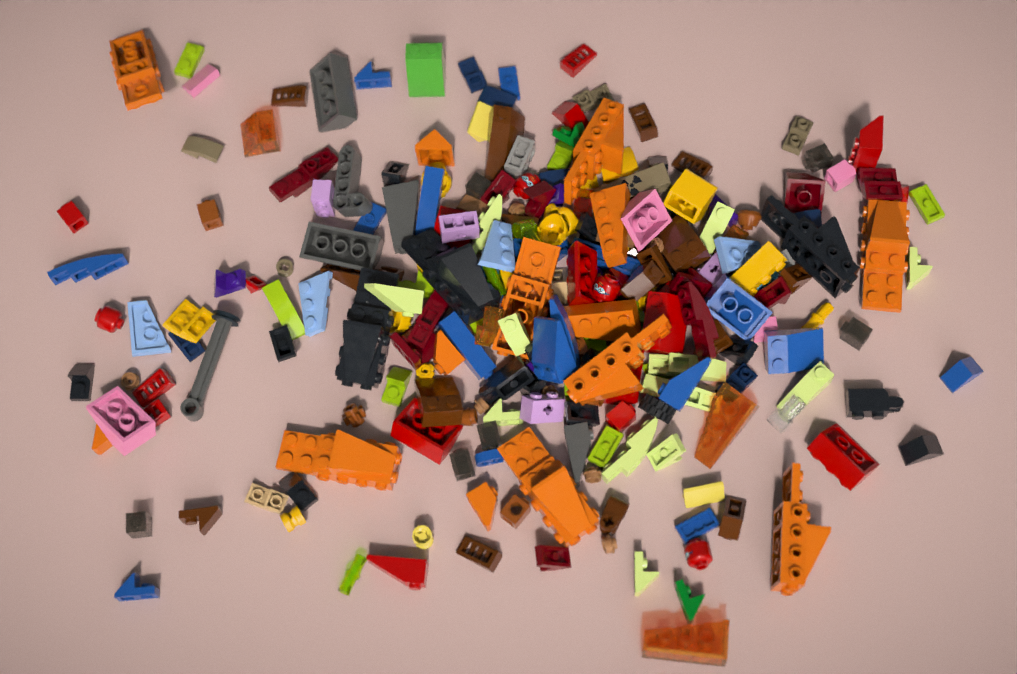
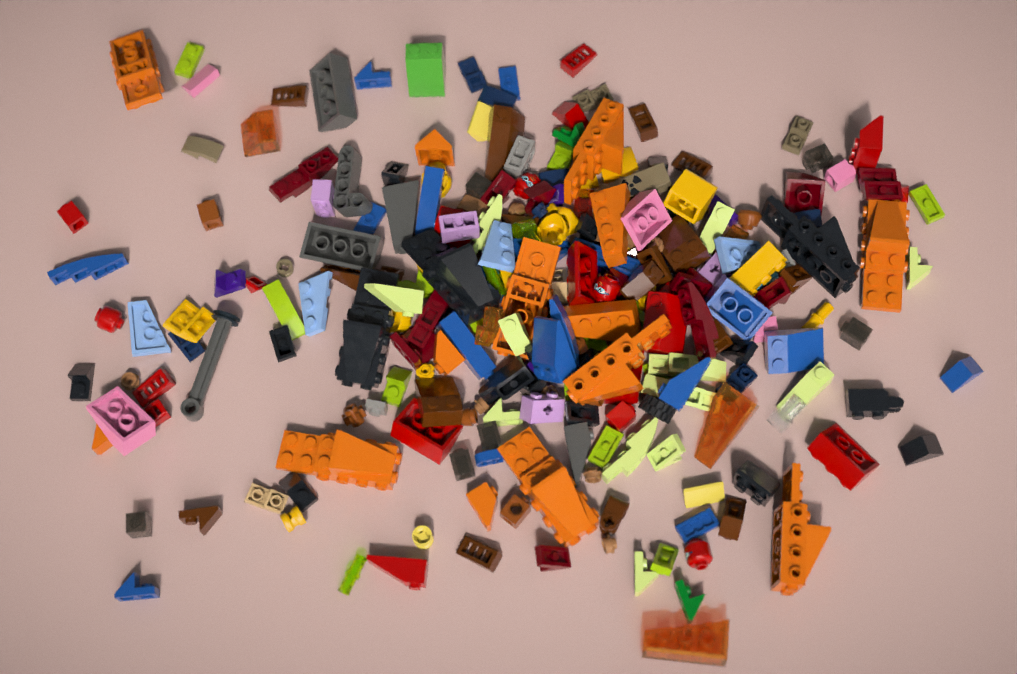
(376, 408): none -> light grey plate
(540, 210): none -> dark blue plate
(664, 559): none -> lime plate
(755, 483): none -> black slope

